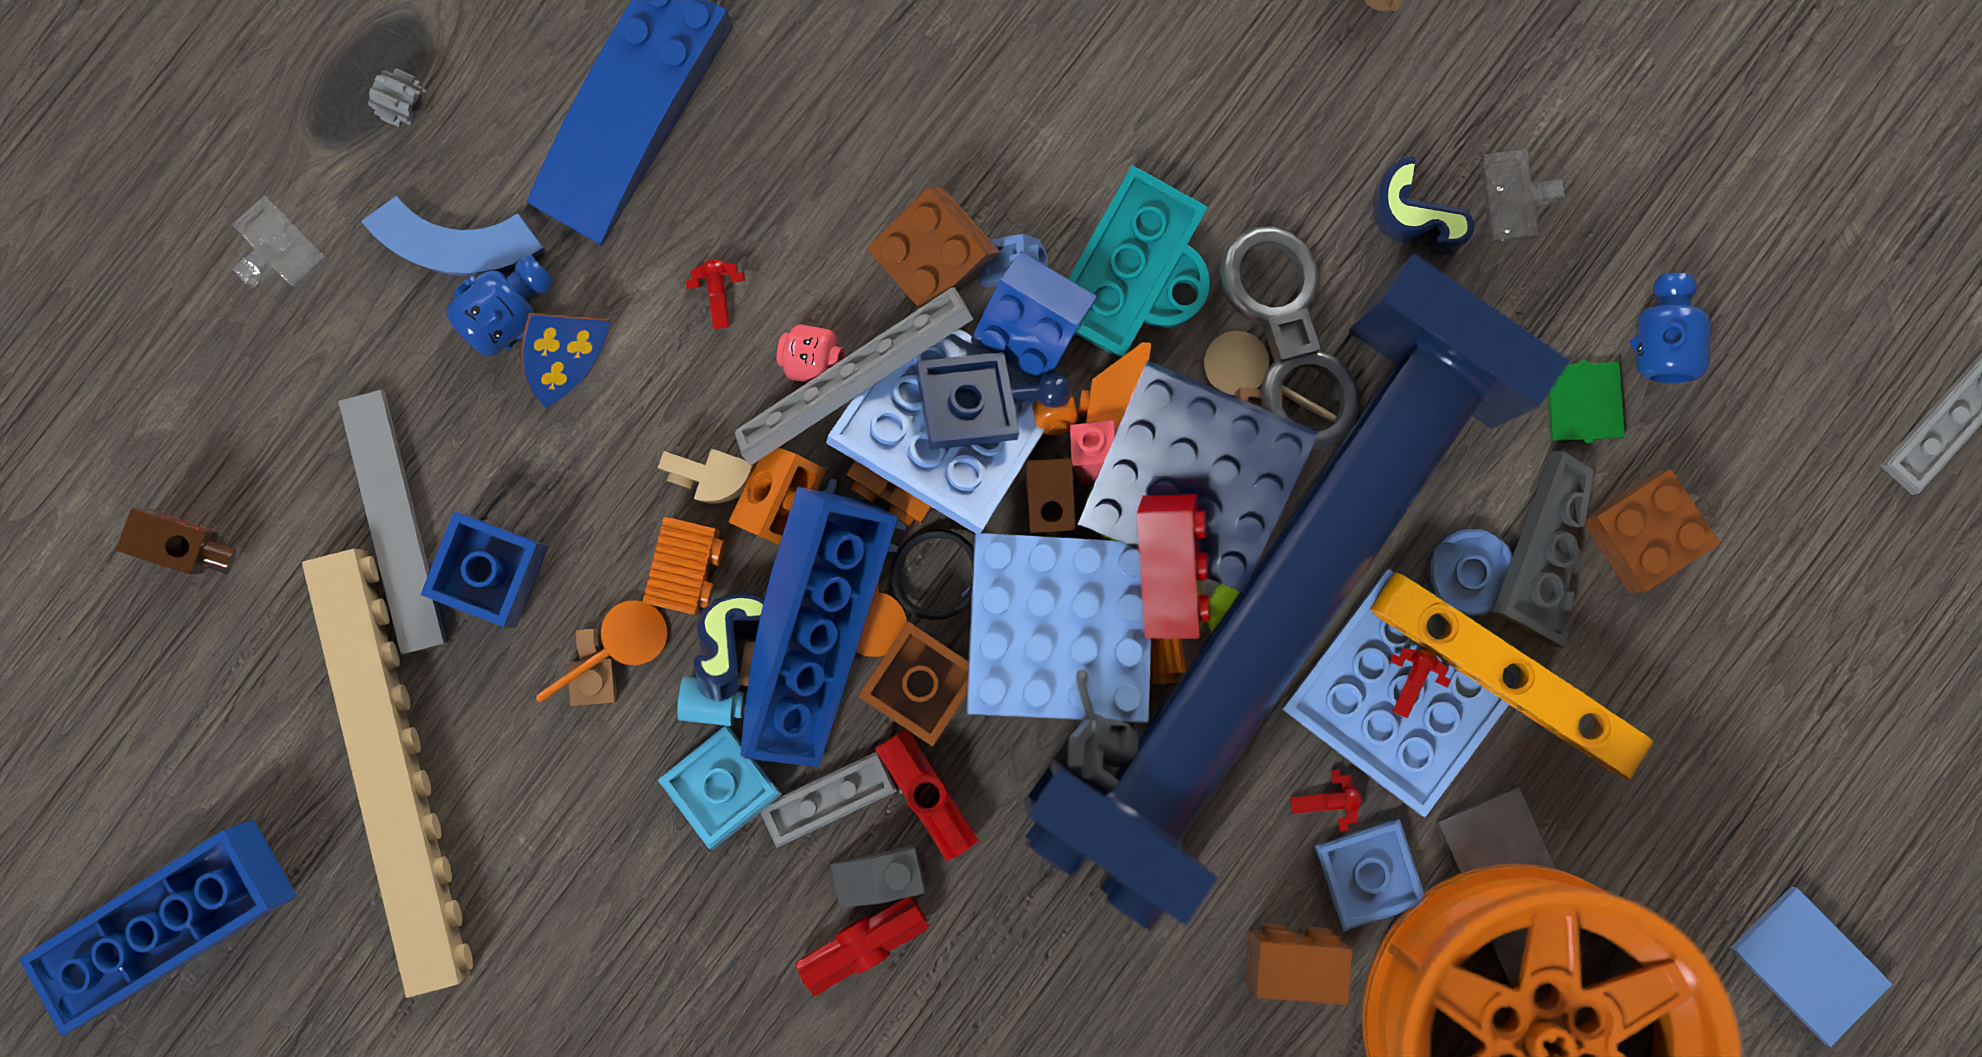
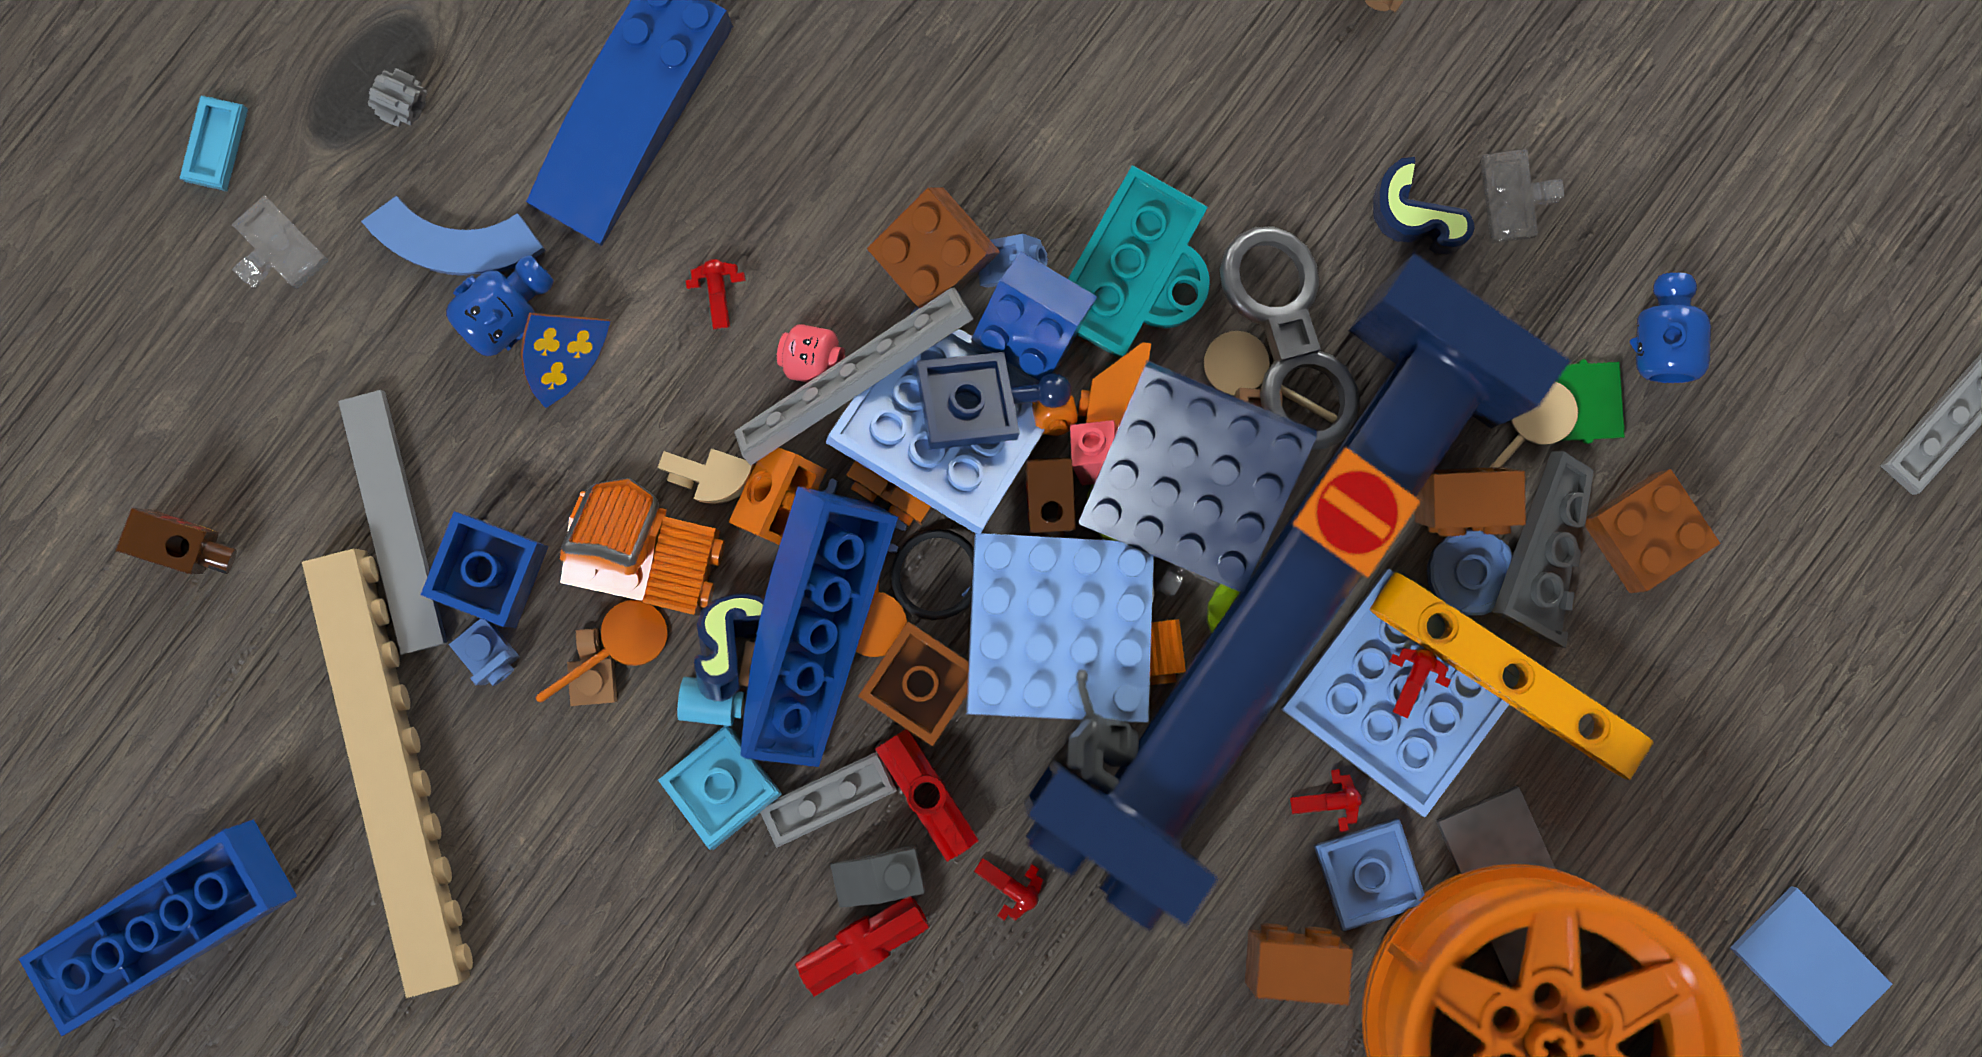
(213, 143): none -> medium azure tile
(485, 653): none -> medium blue bracket
(612, 539): none -> orange piece
(1026, 897): none -> red piece
(1172, 566): brick -> none
(1356, 512): none -> piece
(1472, 497): none -> dark orange brick
(1544, 424): none -> tan piece

